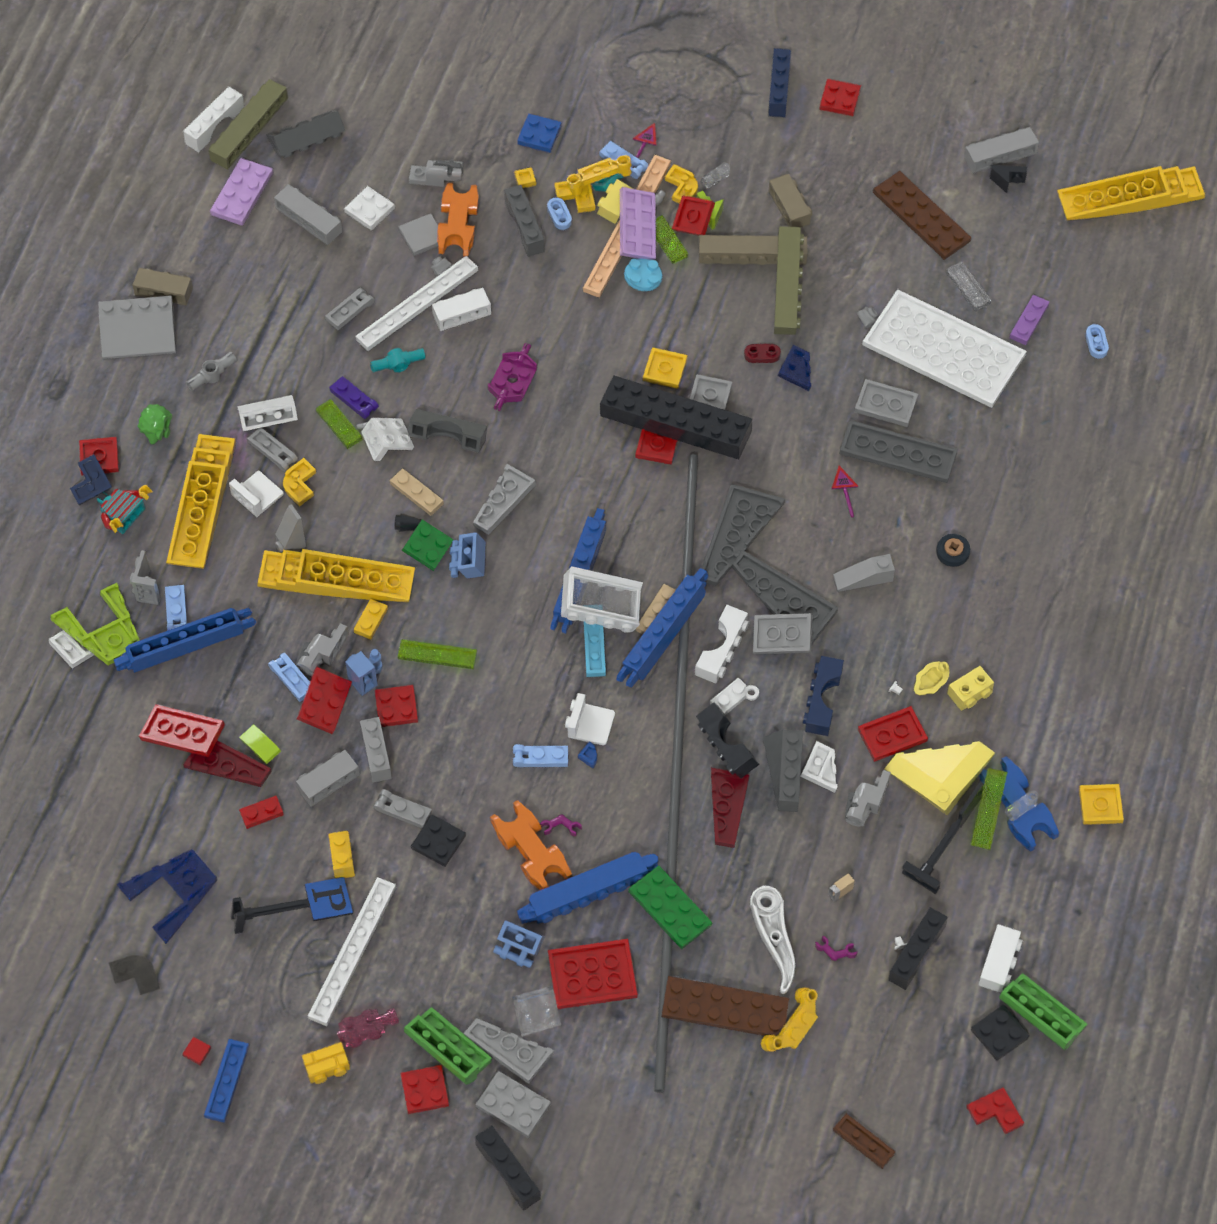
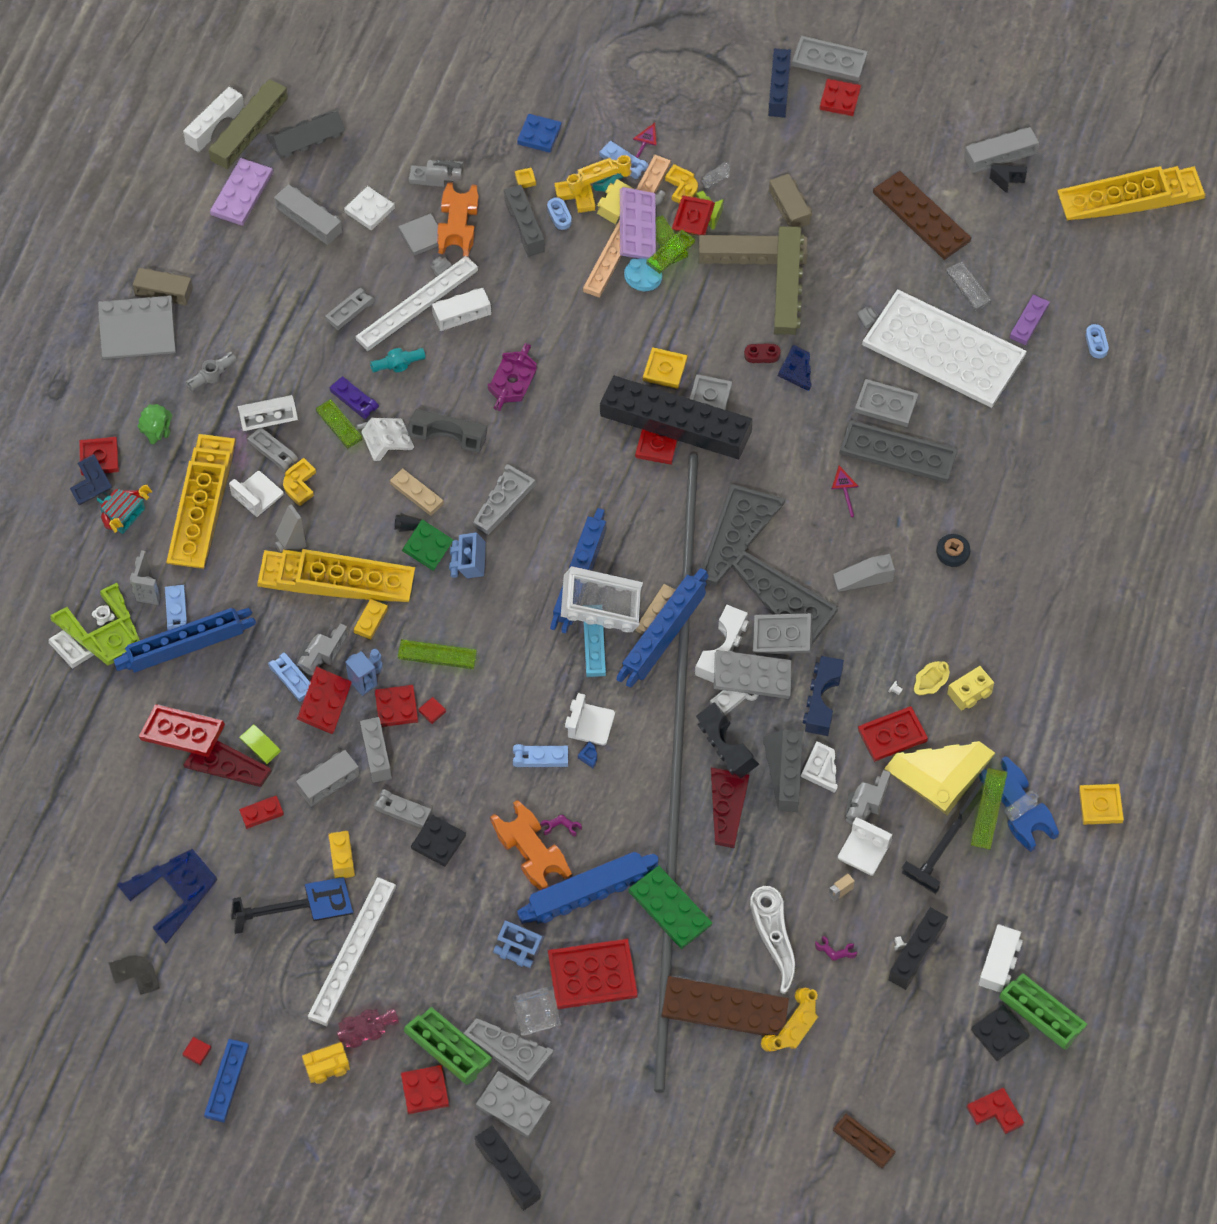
(103, 610): none -> white plate
(432, 710): none -> red tile
(670, 251): none -> clear neon green tile
(752, 674): none -> light grey plate
(829, 58): none -> light grey plate
(865, 846): none -> white bracket

